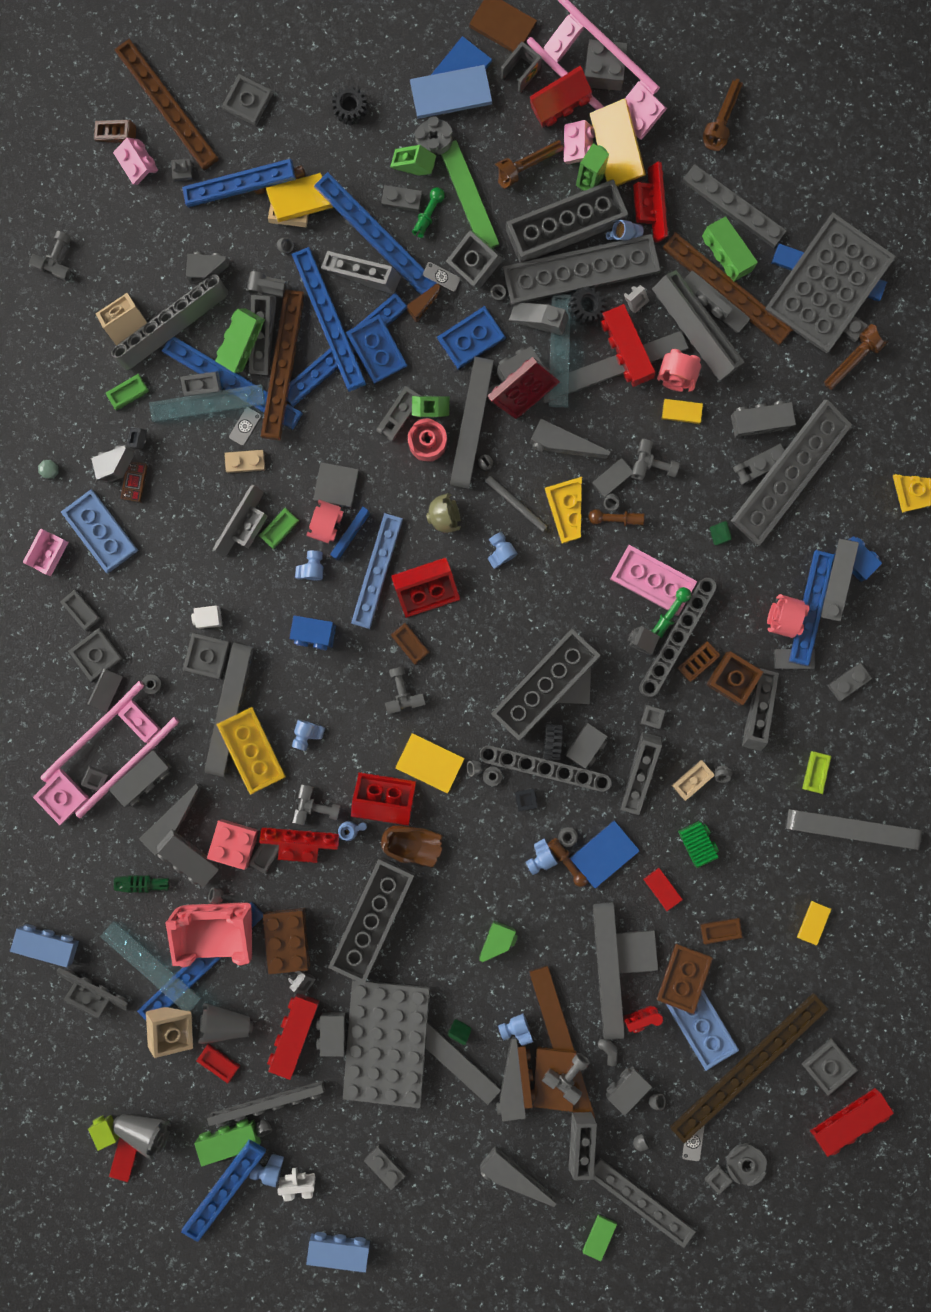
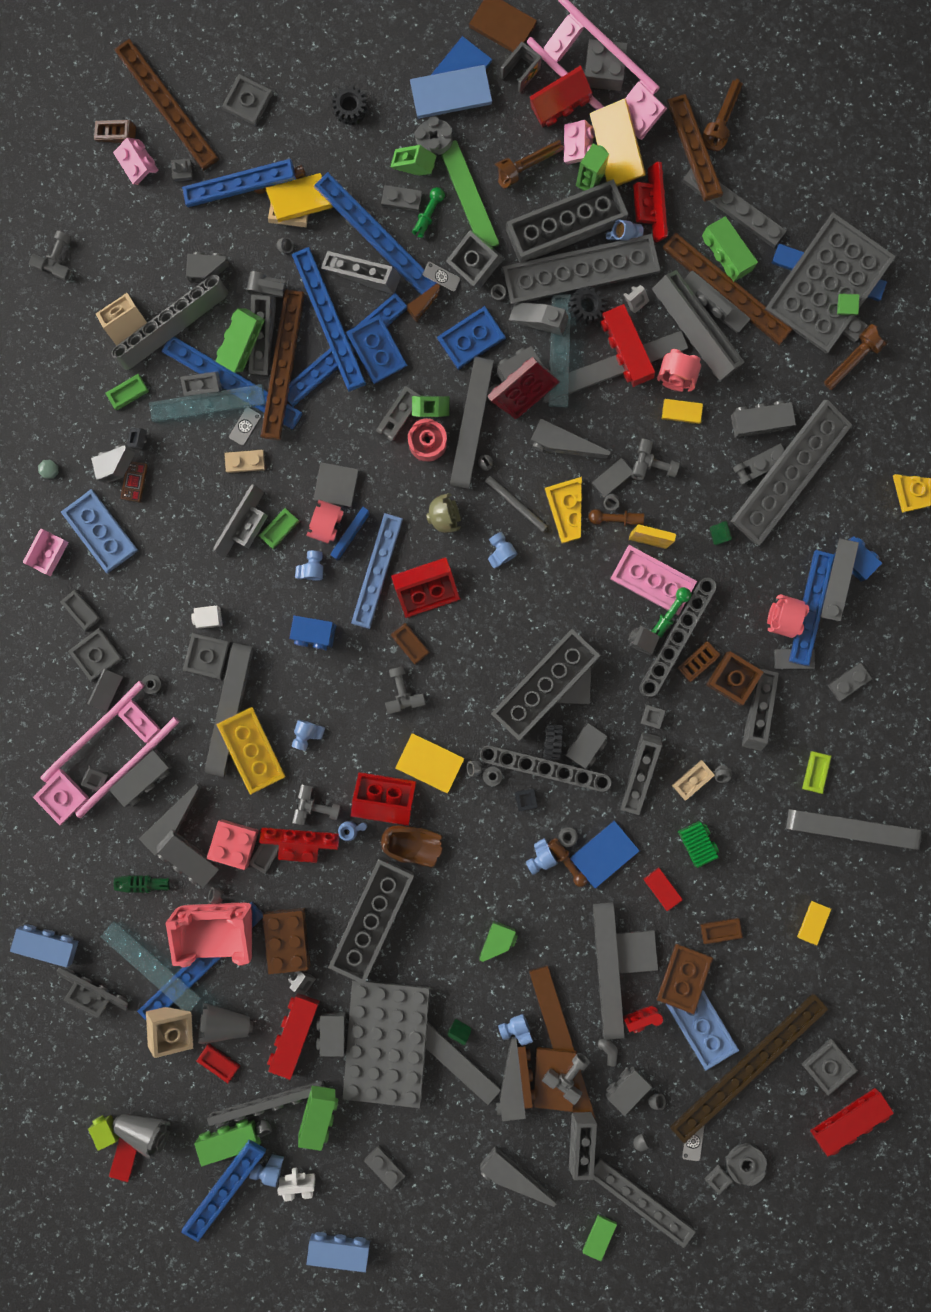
(317, 1118): none -> bright green brick
(652, 536): none -> yellow tile
(695, 147): none -> reddish brown tile
(848, 304): none -> bright green tile

